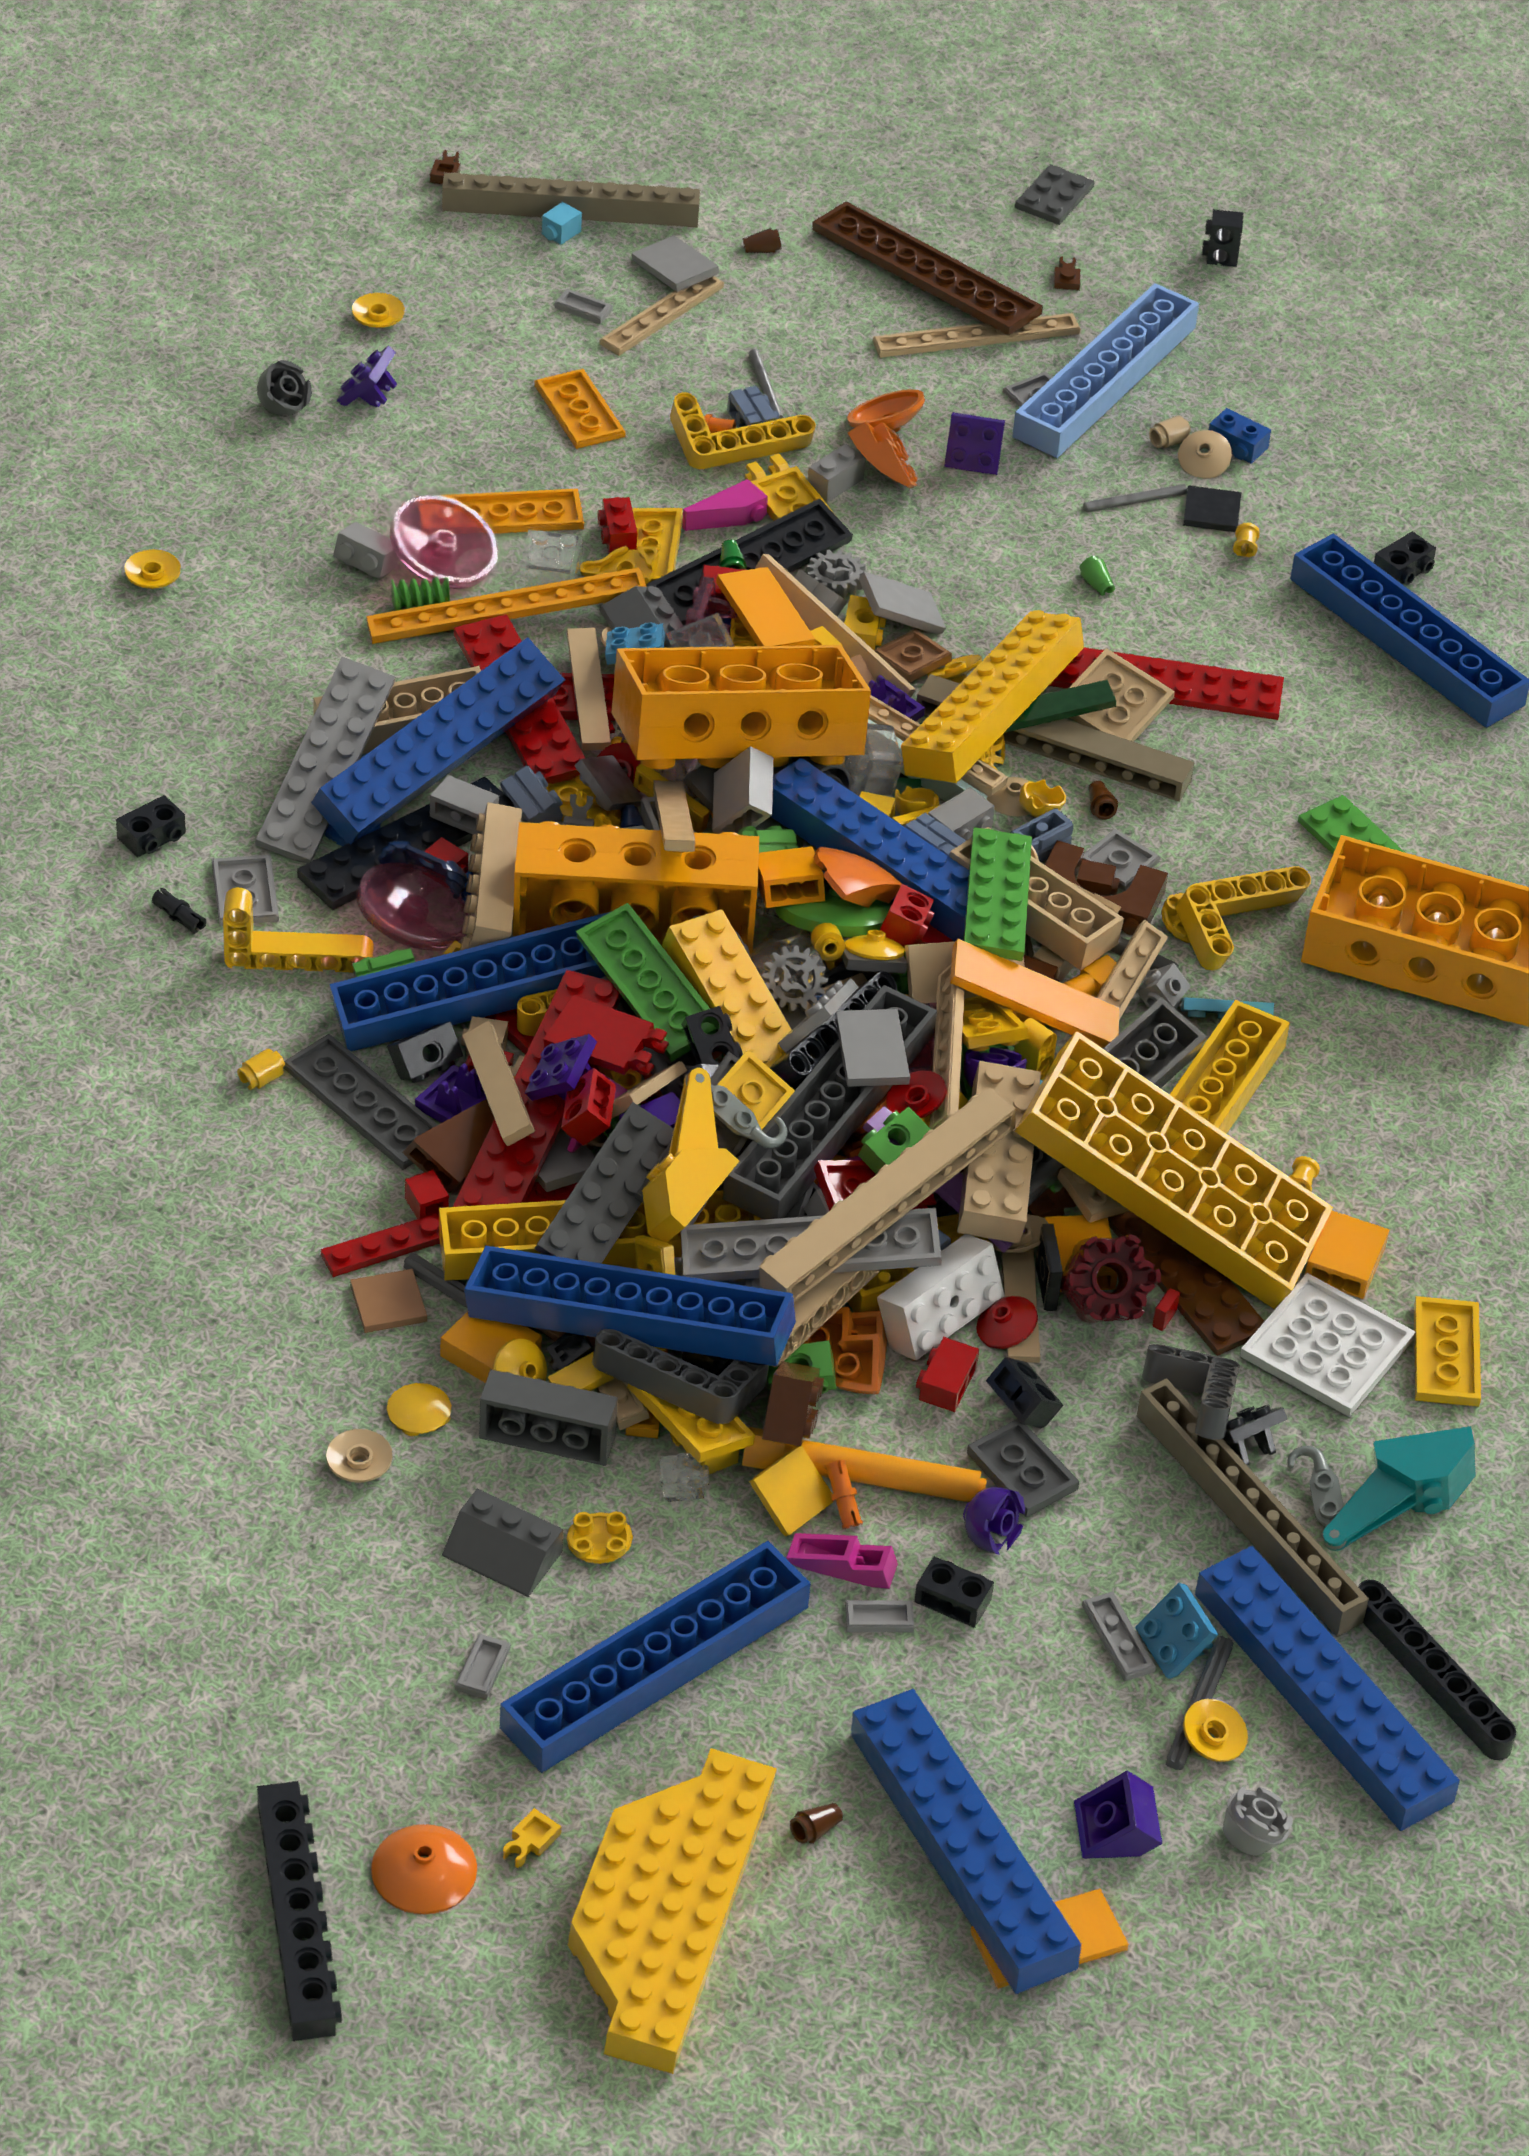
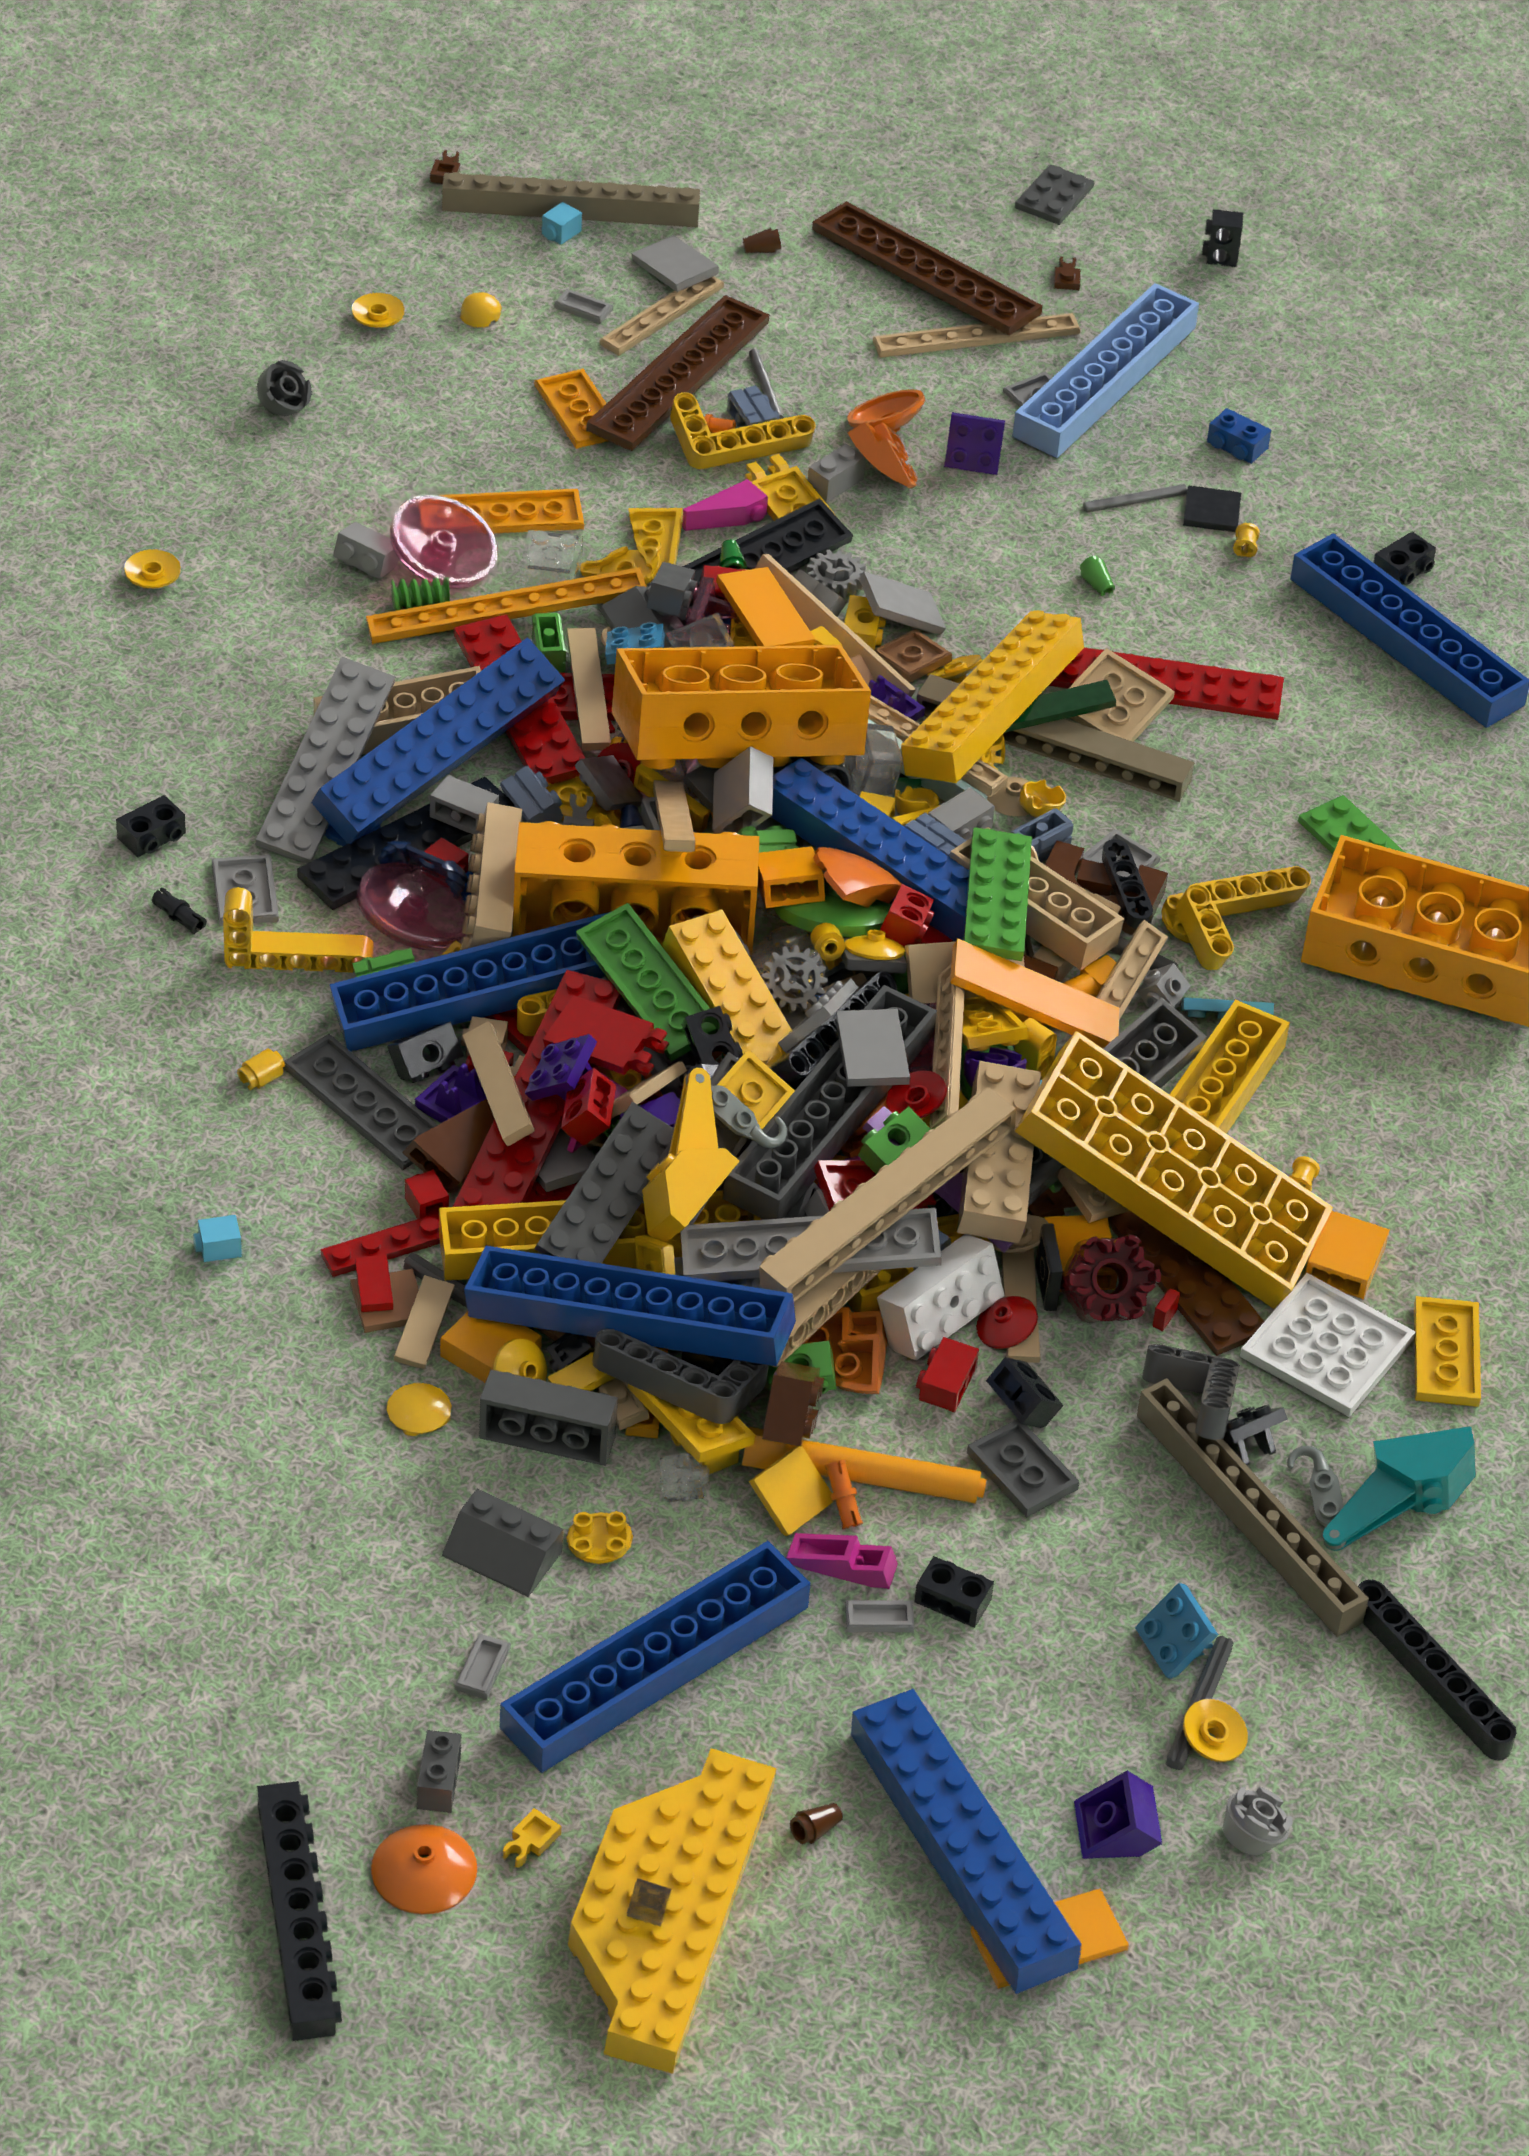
(218, 1238): none -> medium azure brick
(359, 1445): tan dish -> none
(369, 380): dark purple plate -> none
(374, 1283): none -> red tile
(424, 1322): none -> tan tile
(439, 1771): none -> dark grey brick
(480, 309): none -> yellow hair
(549, 638): none -> bright green brick
(618, 523): red brick -> none
(649, 1902): none -> clear smoke tile
(671, 589): none -> dark grey brick
(678, 369): none -> reddish brown plate
(995, 1512): dark purple cylinder -> none
(1102, 801): reddish brown cone -> none
(1118, 1636): light grey tile -> none
(1130, 883): none -> black beam
(1169, 432): tan brick -> none
(1205, 464): tan dish -> none
(1327, 1688): blue brick -> none

